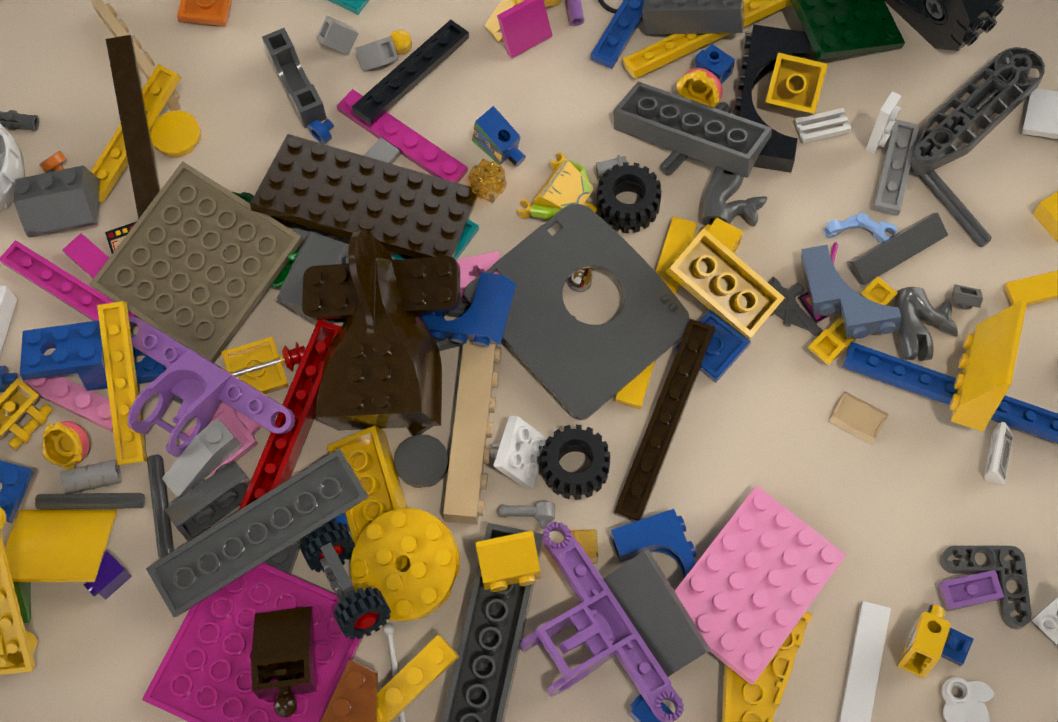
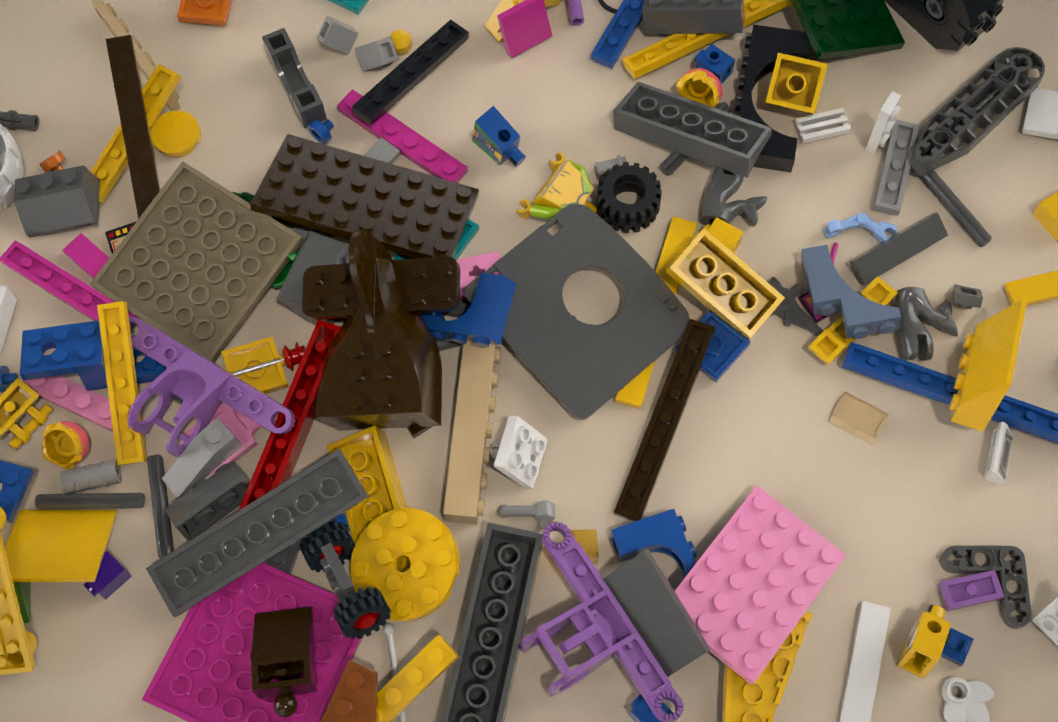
(421, 461): dark grey tile -> none
(488, 180): clear yellow brick -> none
(508, 561): yellow slope -> none
(579, 441): black tyre -> none
(580, 280): tile -> none

